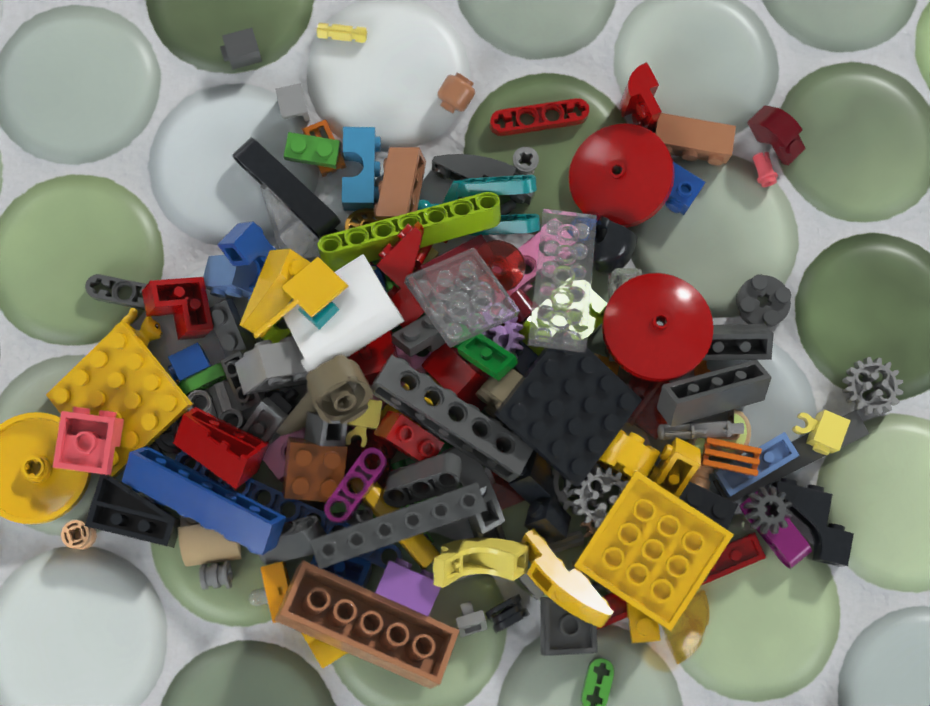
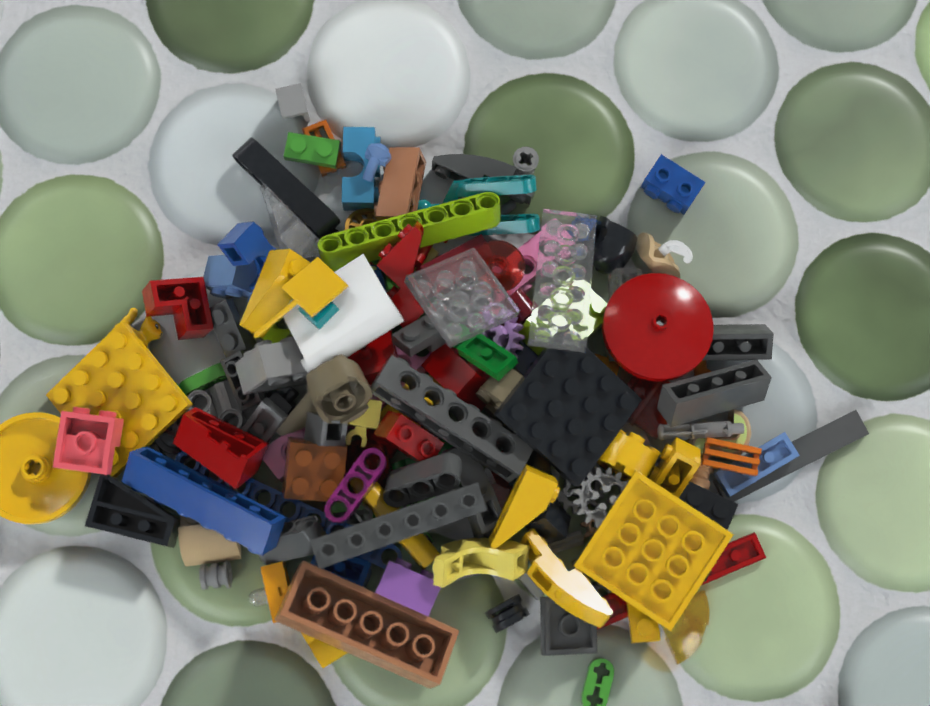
(83, 538): light nougat wheel -> none
(104, 295): dark grey beam -> none
(188, 362): blue brick -> none
(240, 48): dark grey brick -> none
(341, 32): light yellow axle -> none
(377, 155): none -> medium blue plate
(456, 93): nougat head -> none
(471, 621): light grey tile -> none
(526, 501): none -> yellow slope
(540, 121): red beam -> none
(633, 193): red dish -> none
(639, 98): red brick -> none
(658, 256): none -> tan hat
(696, 138): nougat brick -> none
(758, 510): dark grey gear -> none
(765, 171): coral pin -> none
(777, 295): dark grey plate -> none
(780, 130): dark red brick -> none
(787, 544): magenta beam -> none
(812, 508): black arch -> none
(826, 431): light yellow brick -> none
(875, 400): light grey gear -> none

